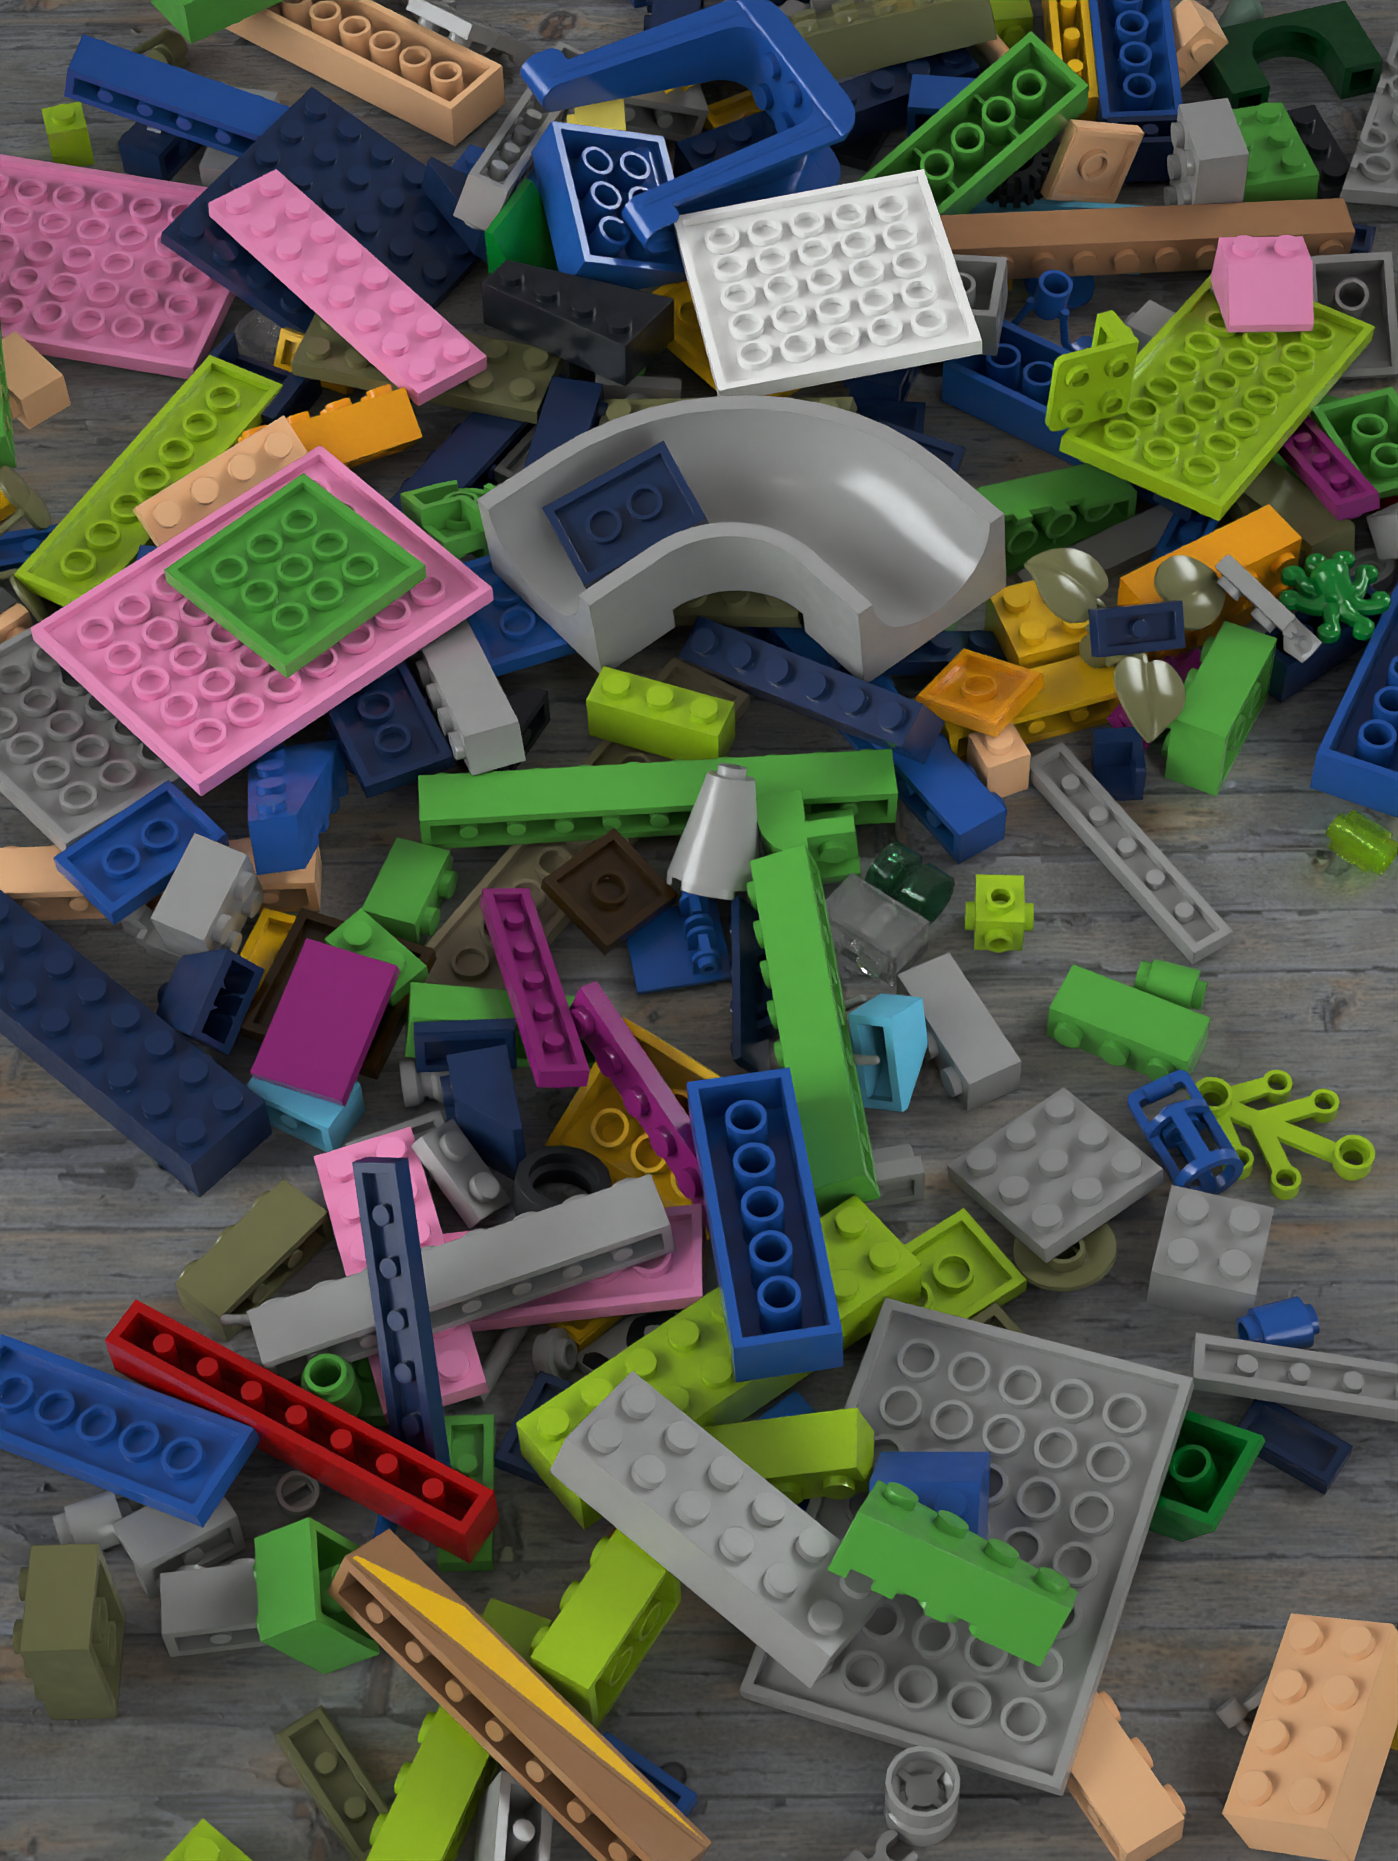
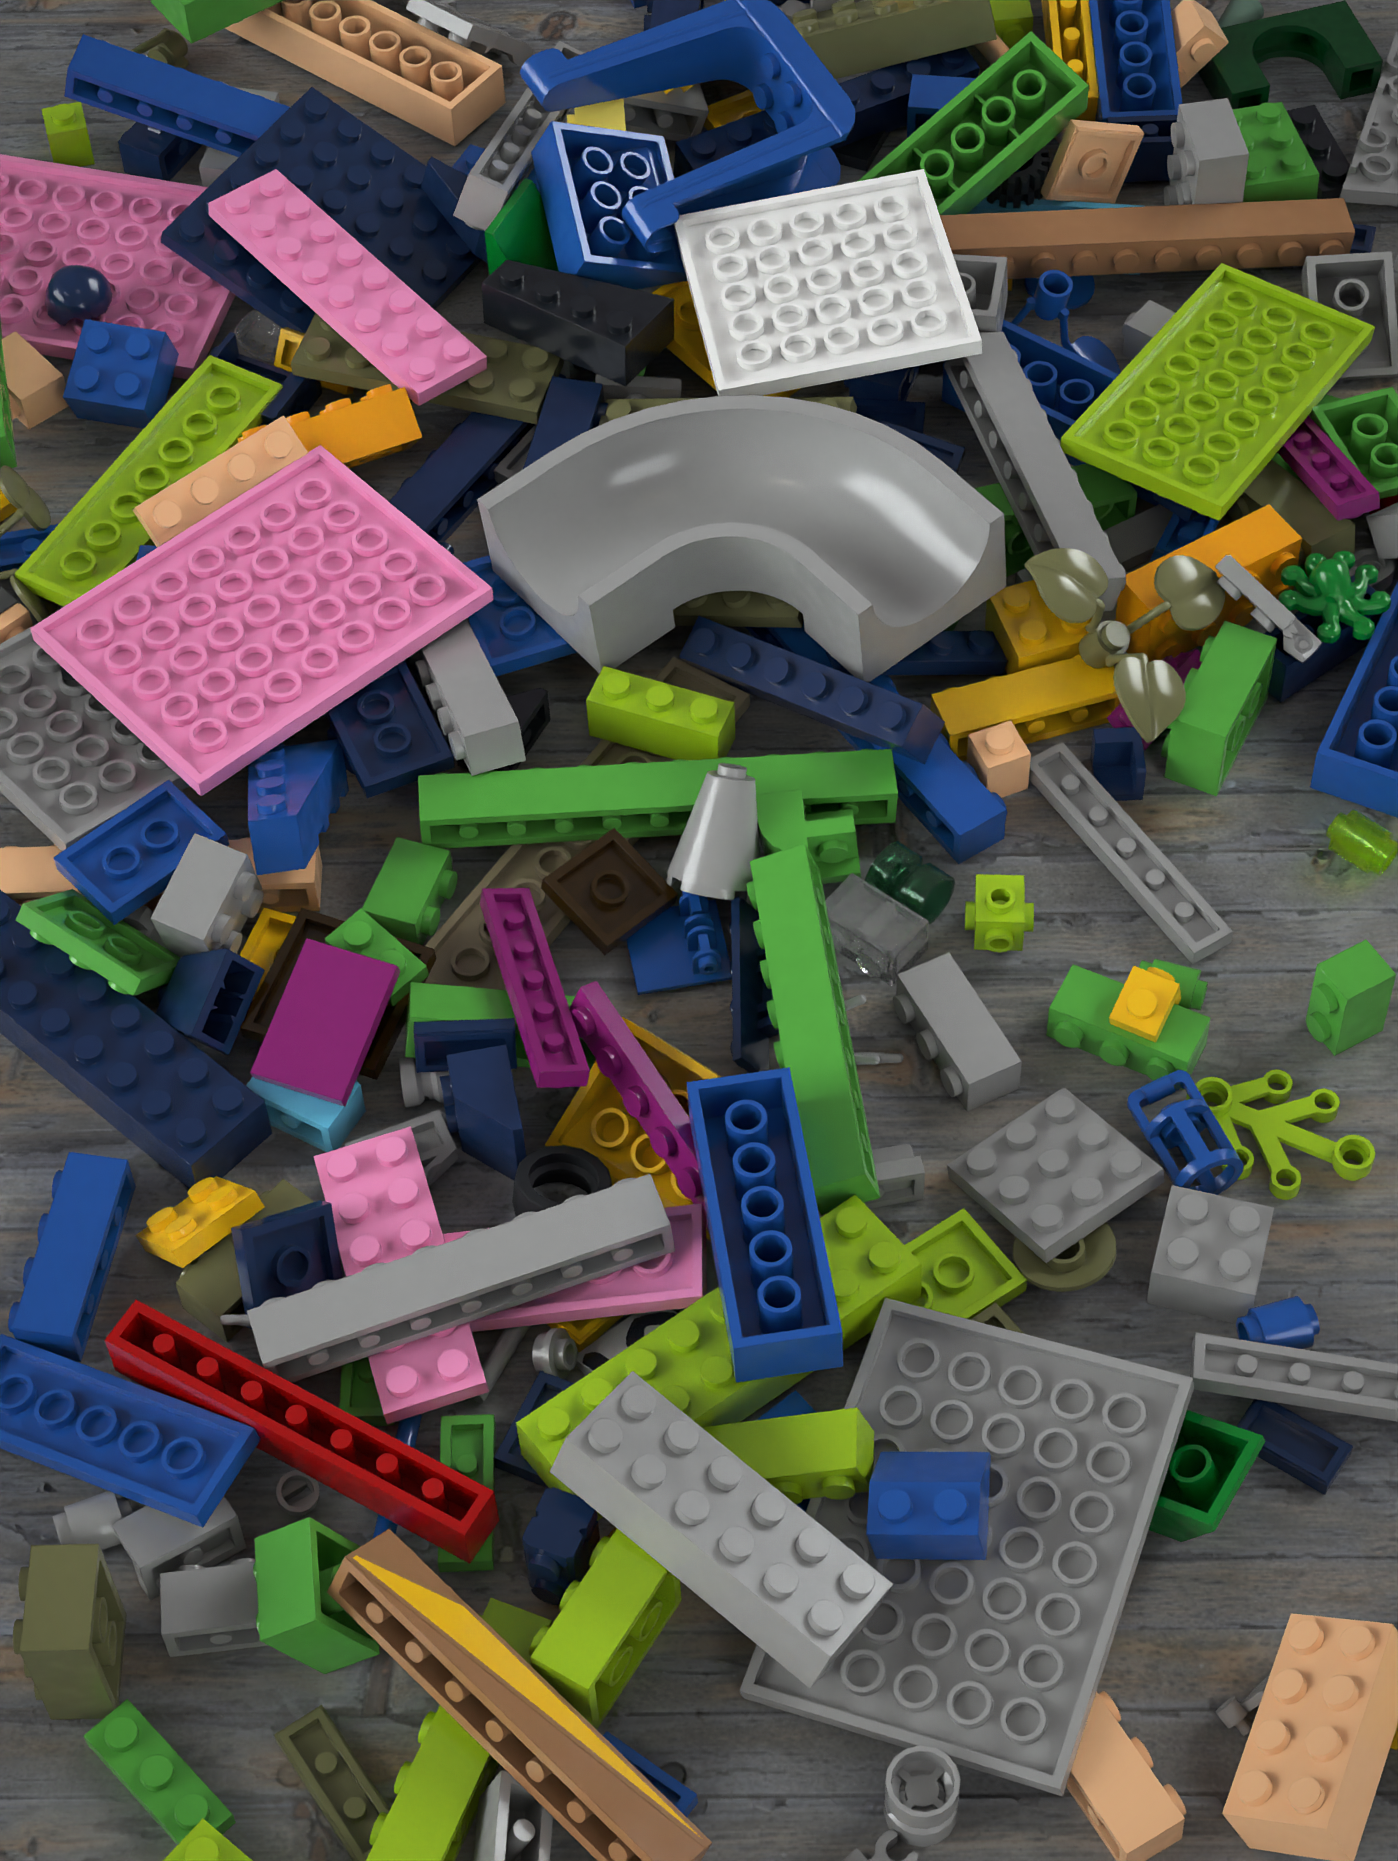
(73, 1254): none -> blue brick
(77, 293): none -> dark blue hair
(93, 943): none -> bright green plate
(120, 374): none -> blue brick
(155, 1773): none -> bright green plate
(198, 1221): none -> yellow plate
(286, 1253): none -> dark blue plate
(295, 574): bright green plate -> none
(333, 1381): bright green brick -> none
(400, 1304): dark blue plate -> none
(449, 516): bright green brick -> none
(460, 1173): light grey plate -> none
(559, 1543): none -> dark blue brick
(623, 513): dark blue plate -> none
(897, 1034): medium azure slope -> none
(954, 1572): bright green wedge -> none
(980, 692): light orange tile -> none
(1030, 458): none -> light grey brick
(1093, 380): lime bracket -> none
(1136, 628): dark blue plate -> none
(1145, 1002): none -> yellow bracket
(1264, 283): bright pink slope -> none
(1350, 997): none -> bright green brick

